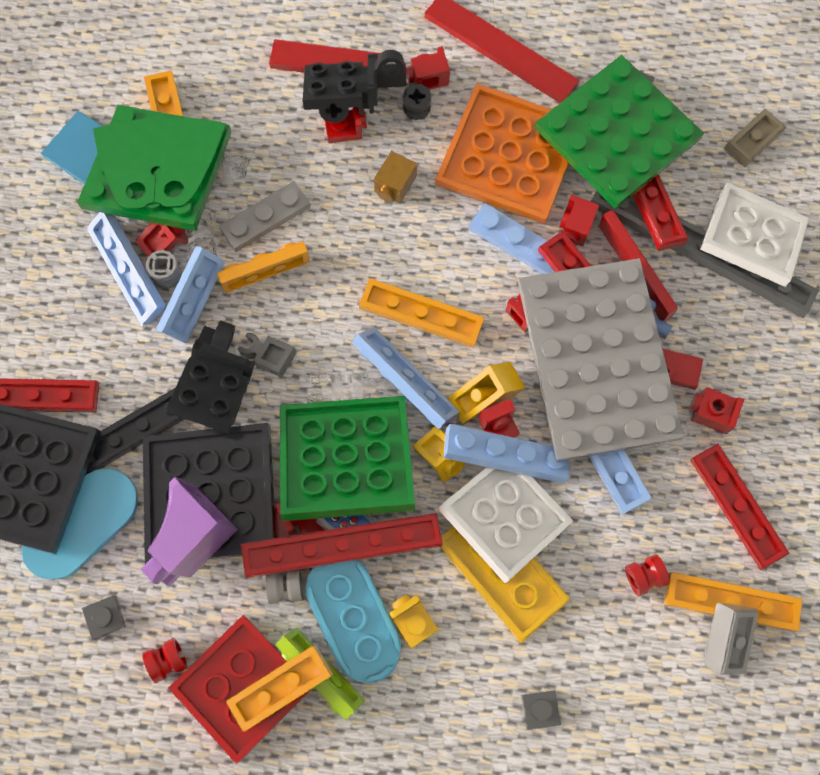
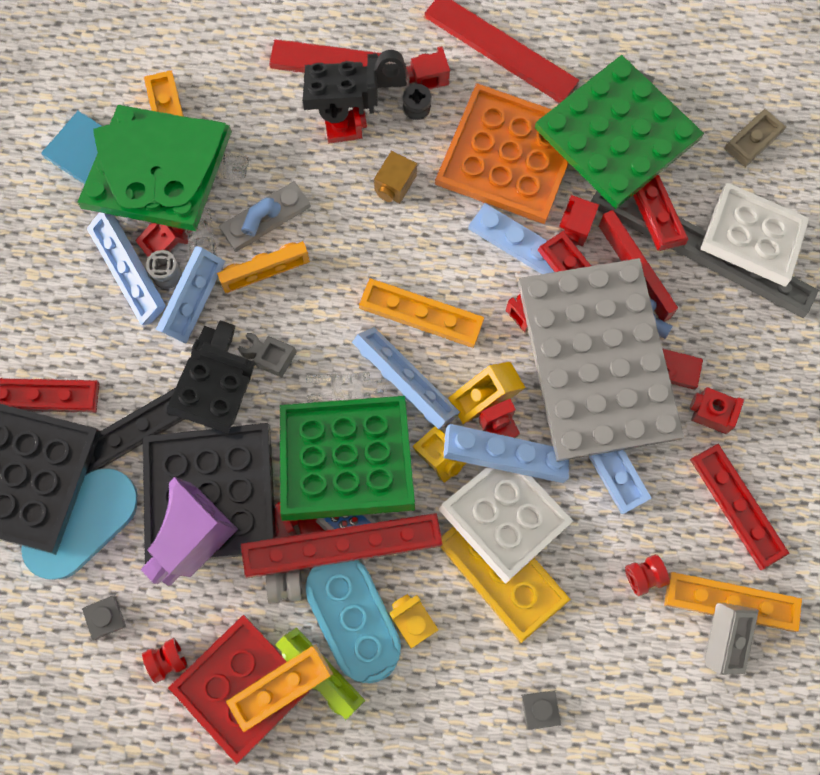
(255, 213): none -> medium blue arm

